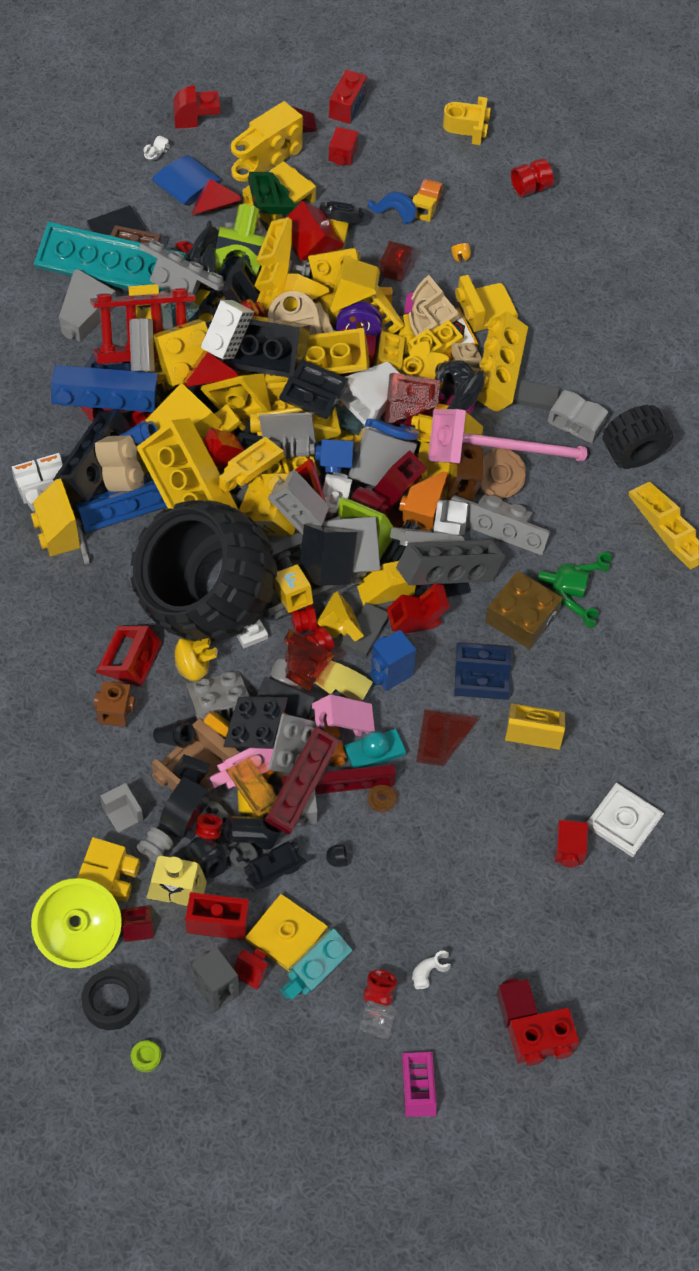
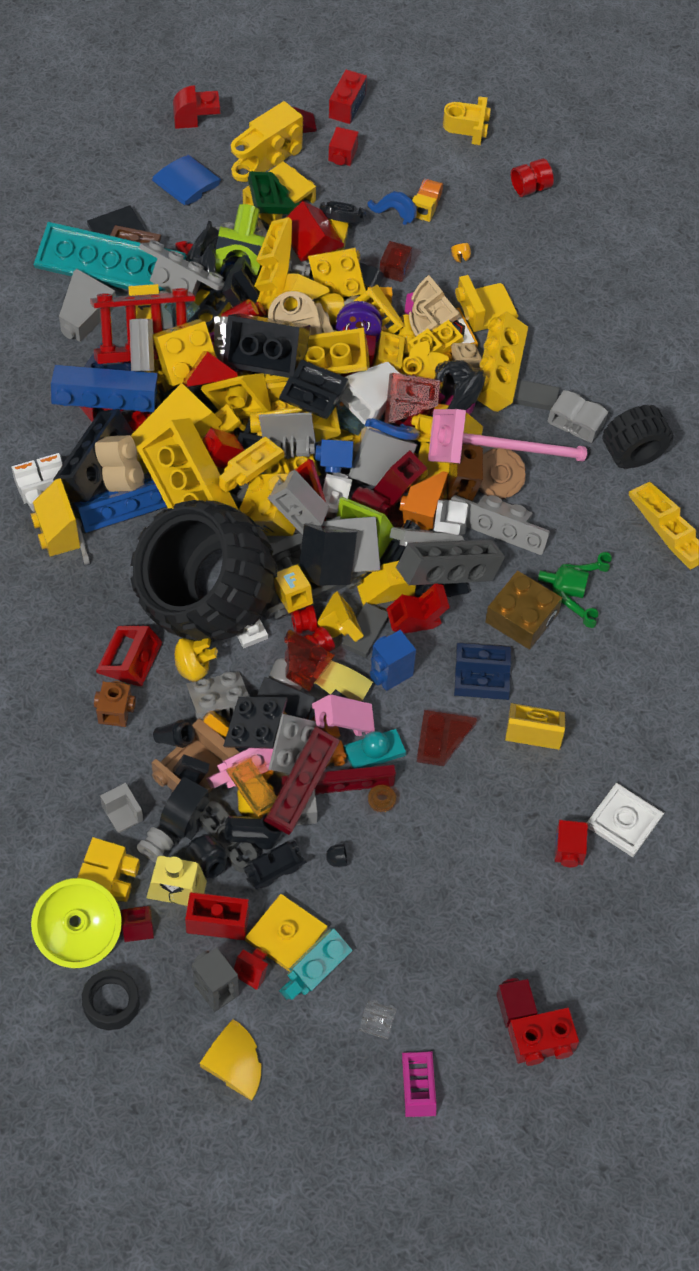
(141, 431): blue cone -> none
(146, 1056): lime tile -> none
(159, 147): white arm -> none
(208, 826): red bush -> none
(214, 197): red slope -> none
(227, 329): white brick -> none
(234, 1060): none -> yellow brick
(354, 283): yellow slope -> none
(380, 987): red wheel -> none
(422, 970): white arm -> none

